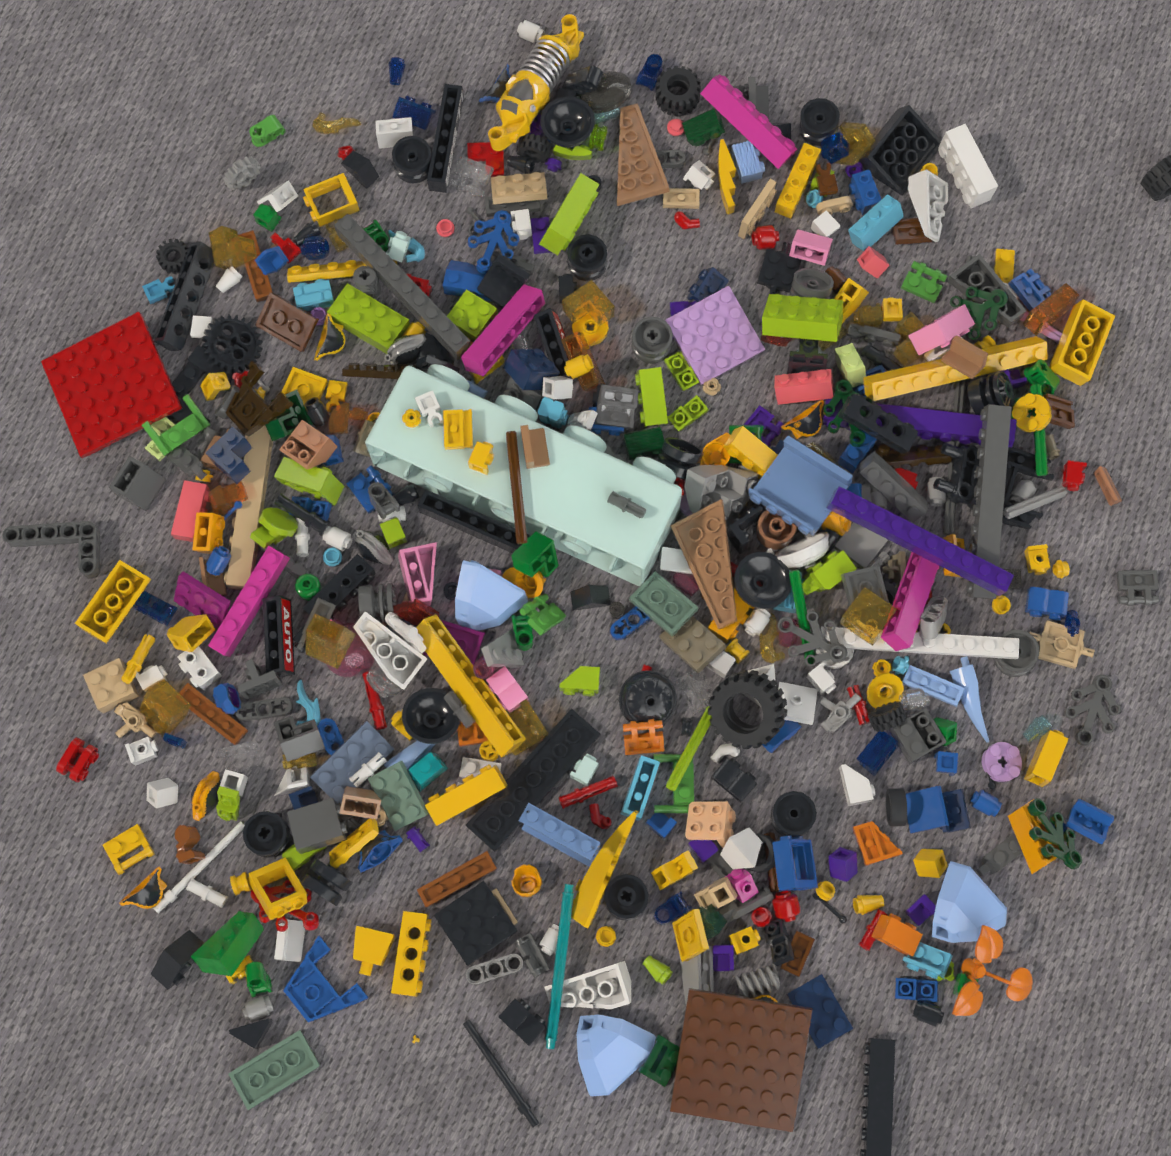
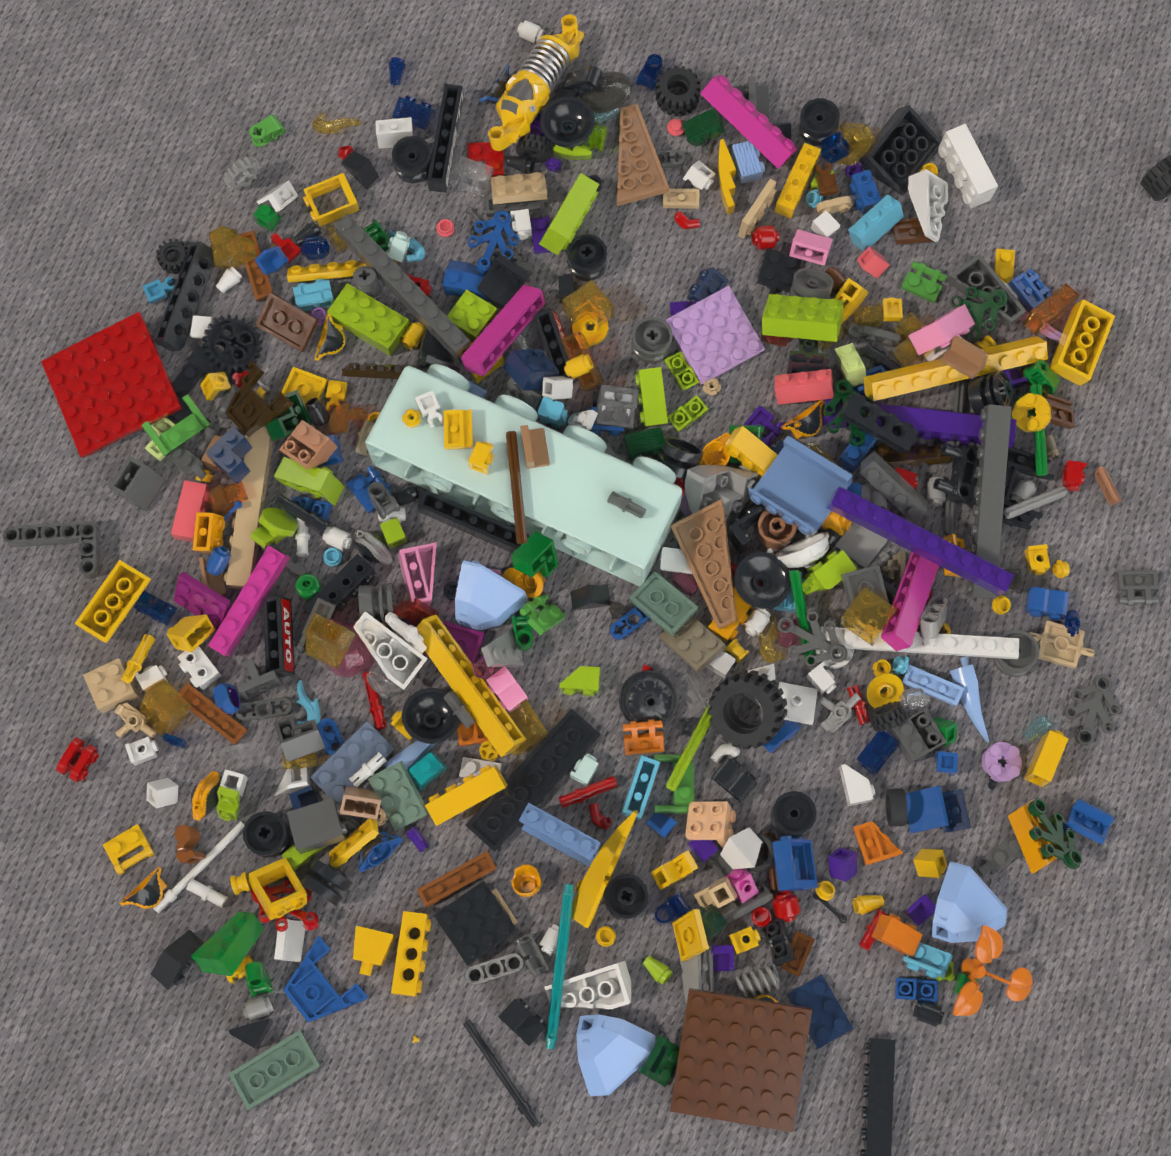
(405, 349): light grey hat -> none
(985, 803): blue brick -> none

